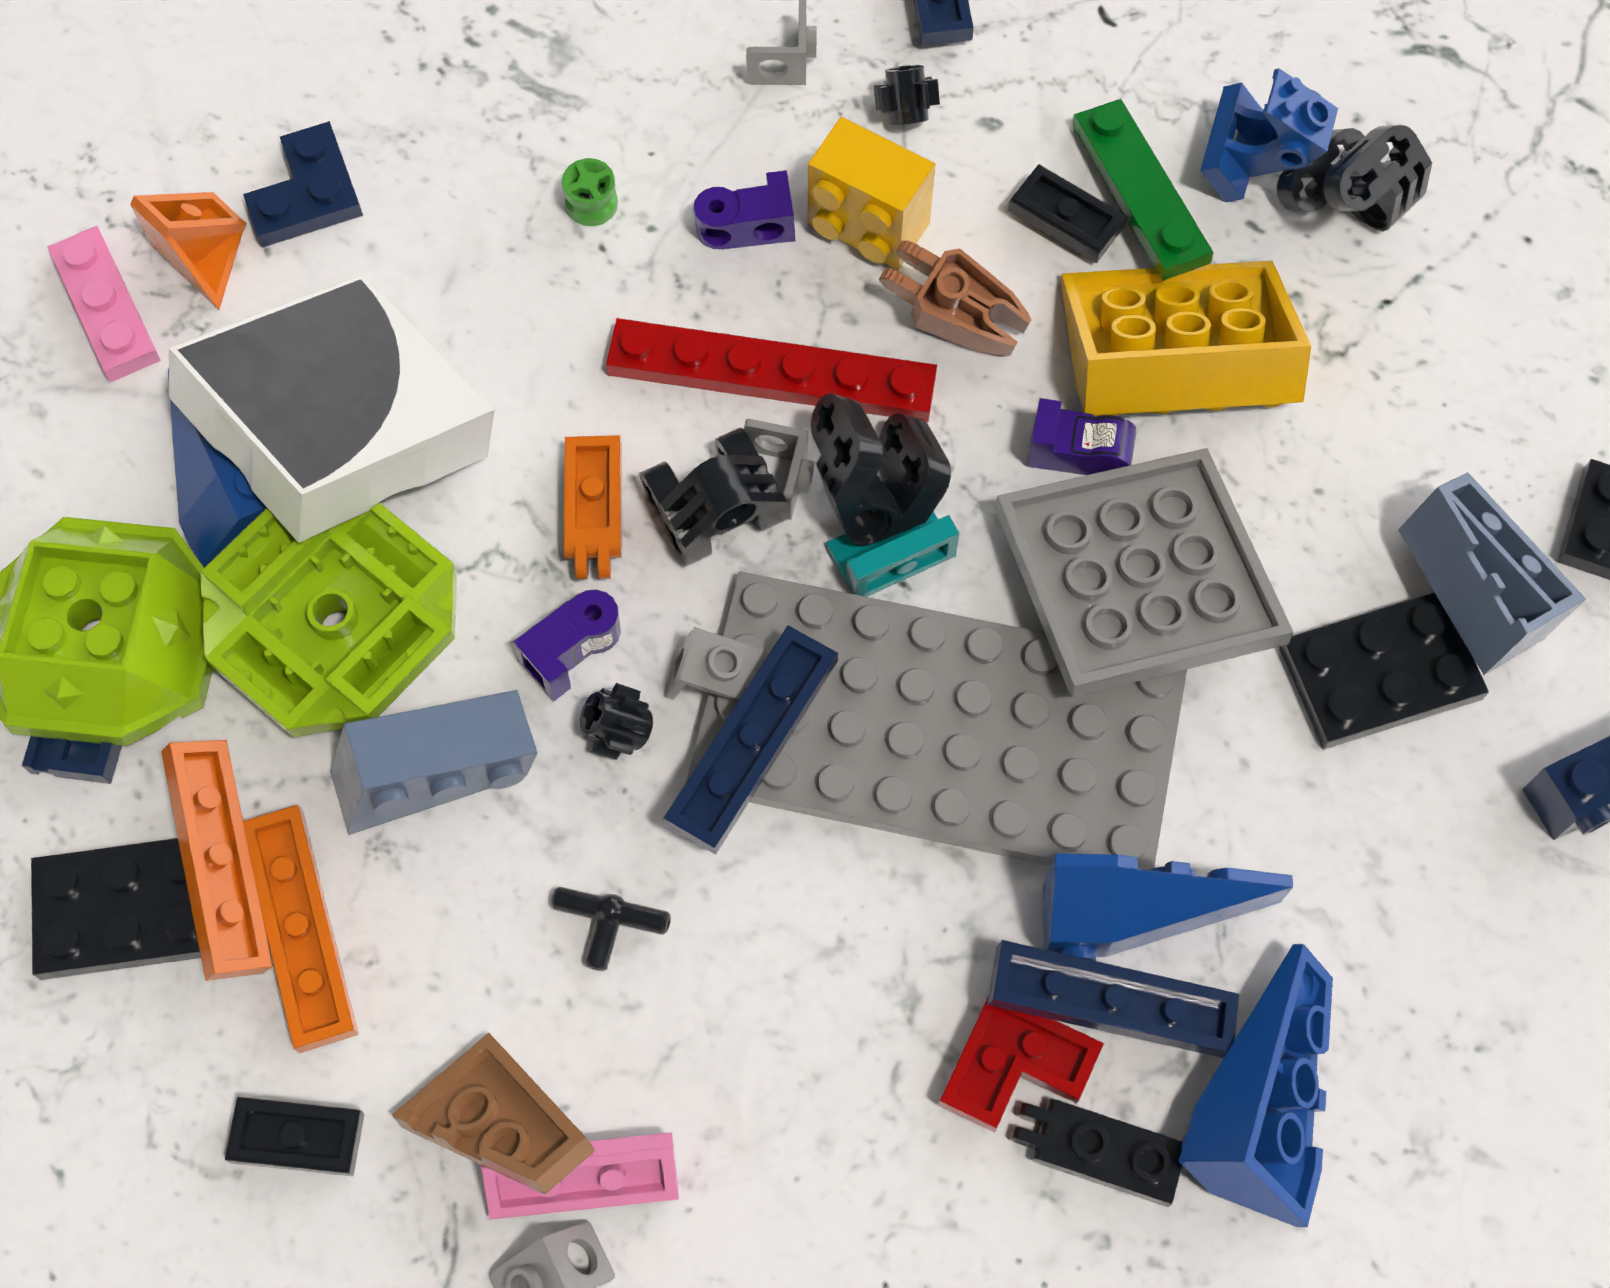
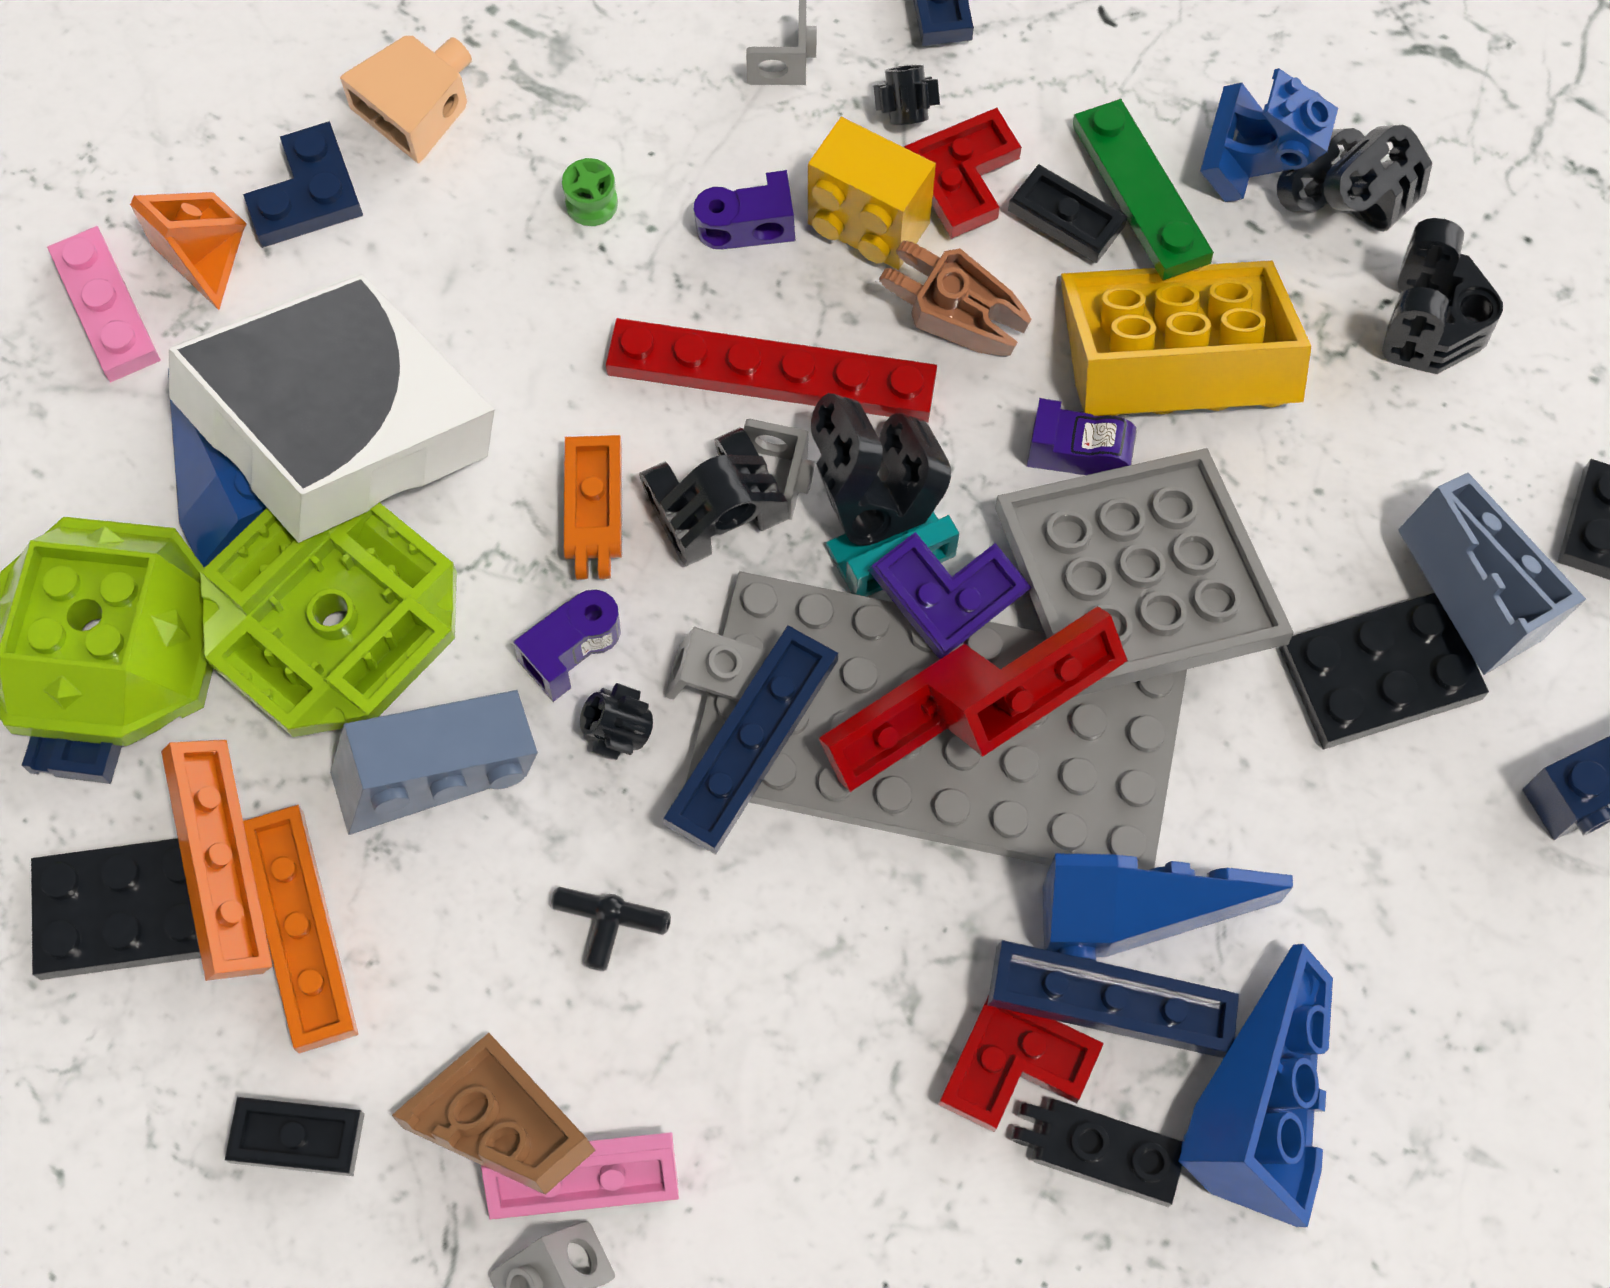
(410, 92): none -> light nougat torso
(946, 606): none -> dark purple tile
(961, 158): none -> red plate
(974, 699): none -> red bracket
(1437, 295): none -> black piece

